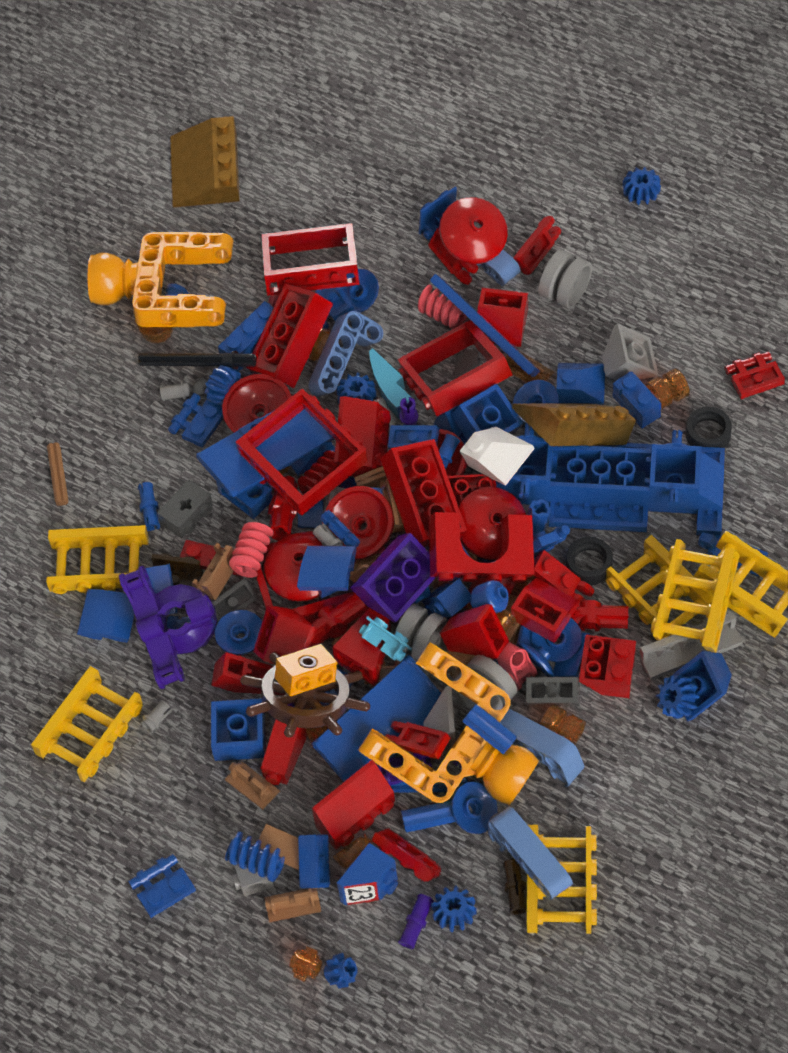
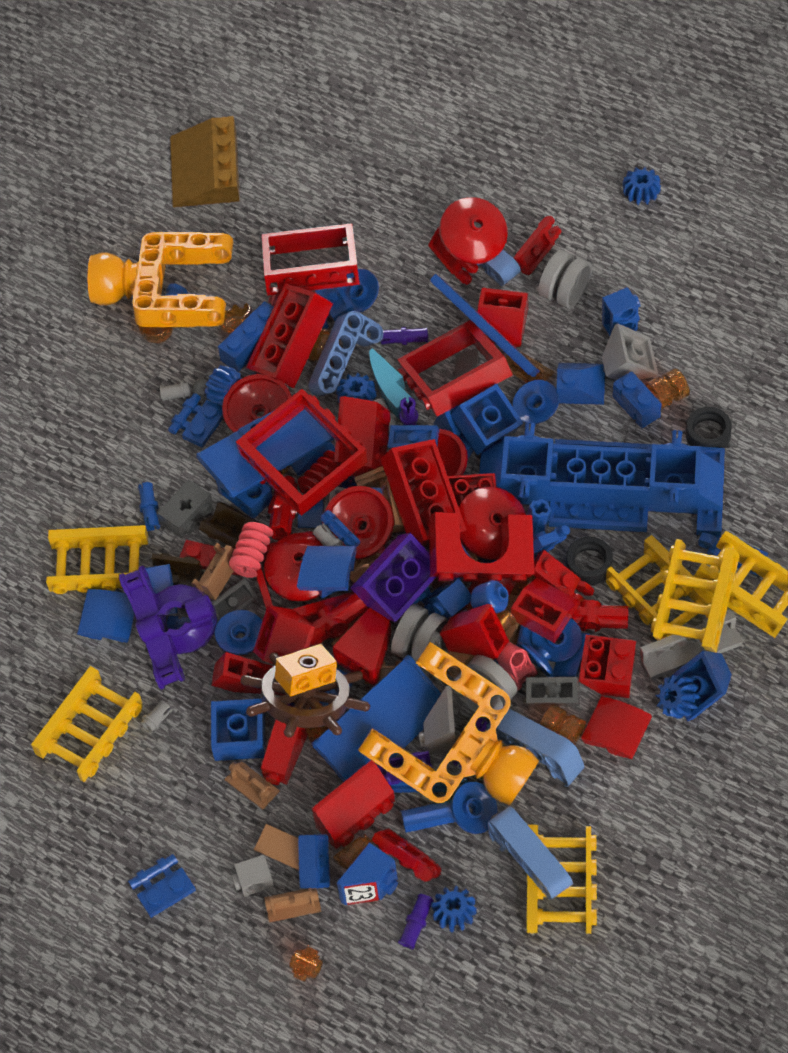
(57, 474): medium nougat axle -> none
(225, 524): none -> dark brown bracket
(231, 359): black axle -> none
(235, 317): none -> clear orange hair
(254, 857): blue piece -> none
(340, 971): blue gear -> none
(393, 645): medium azure hinge -> none
(405, 336): none -> dark purple pin
(419, 739): red hinge -> none
(432, 212): blue hinge -> none
(440, 308): coral piece -> none
(448, 448): blue axle -> none
(489, 728): blue axle -> none
(496, 453): white slope -> none
(514, 887): dark brown pin -> none
(578, 423): pearl gold slope -> none
(616, 727): none -> red slope
(620, 308): none -> blue brick
(757, 379): red plate -> none

